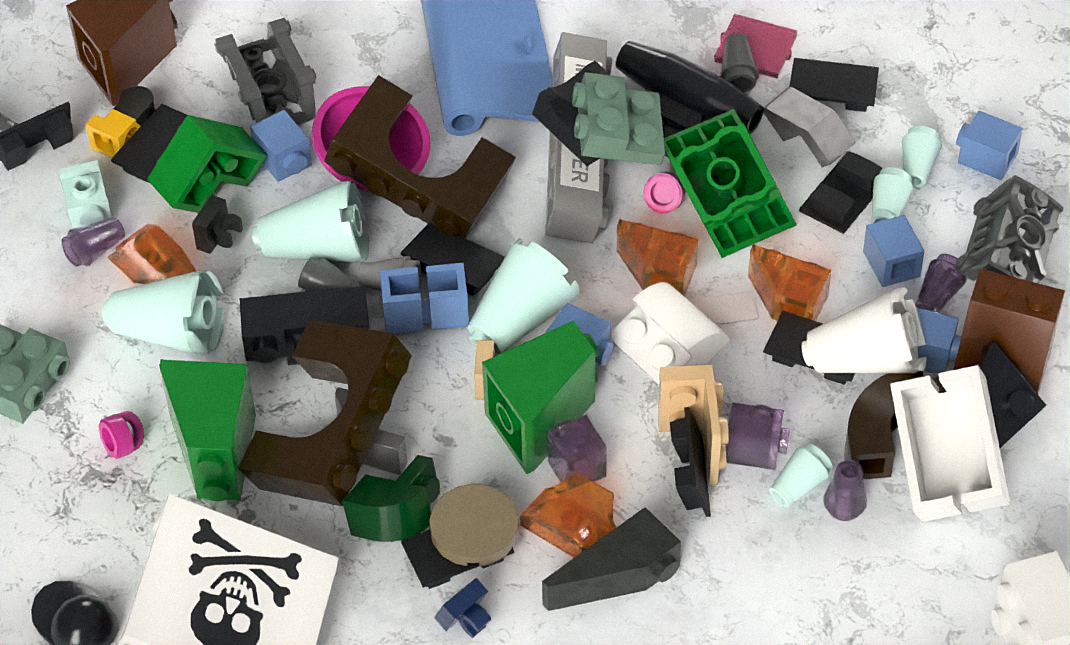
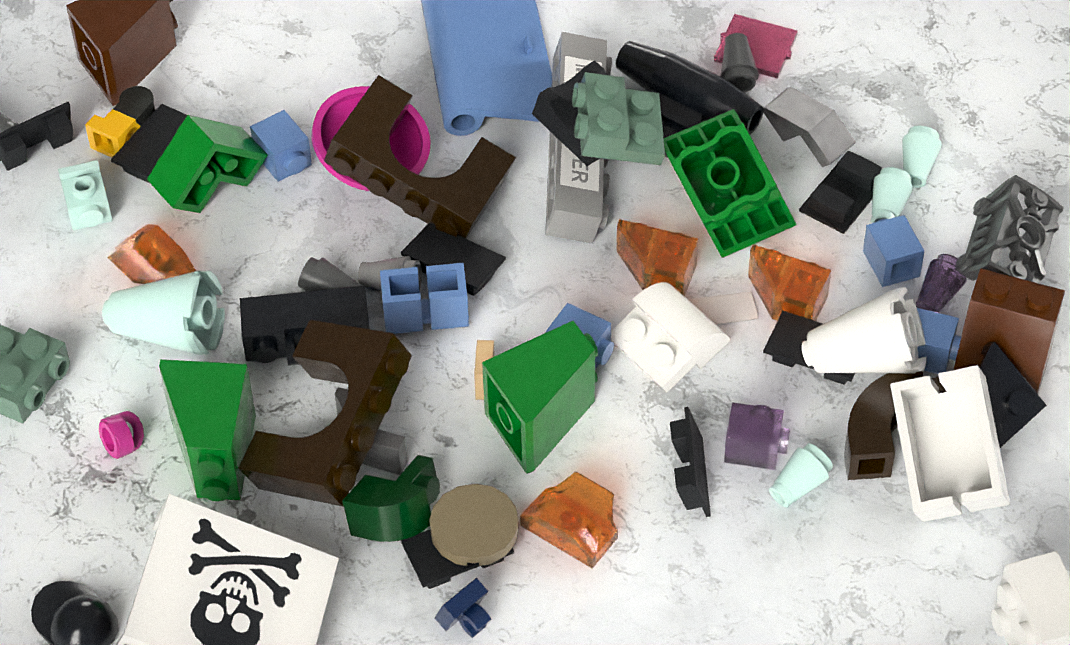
(91, 241): clear purple cone -> none
(212, 223): pearl dark grey tile -> none
(288, 73): dark grey piece -> none
(316, 227): light aqua cone -> none
(521, 296): light aqua cone -> none
(576, 448): clear purple brick -> none
(616, 565): pearl dark grey slope -> none
(664, 192): tile -> none
(696, 389): tan bracket -> none
(836, 82): black piece -> none
(846, 492): clear purple cone -> none
(989, 144): medium blue brick -> none

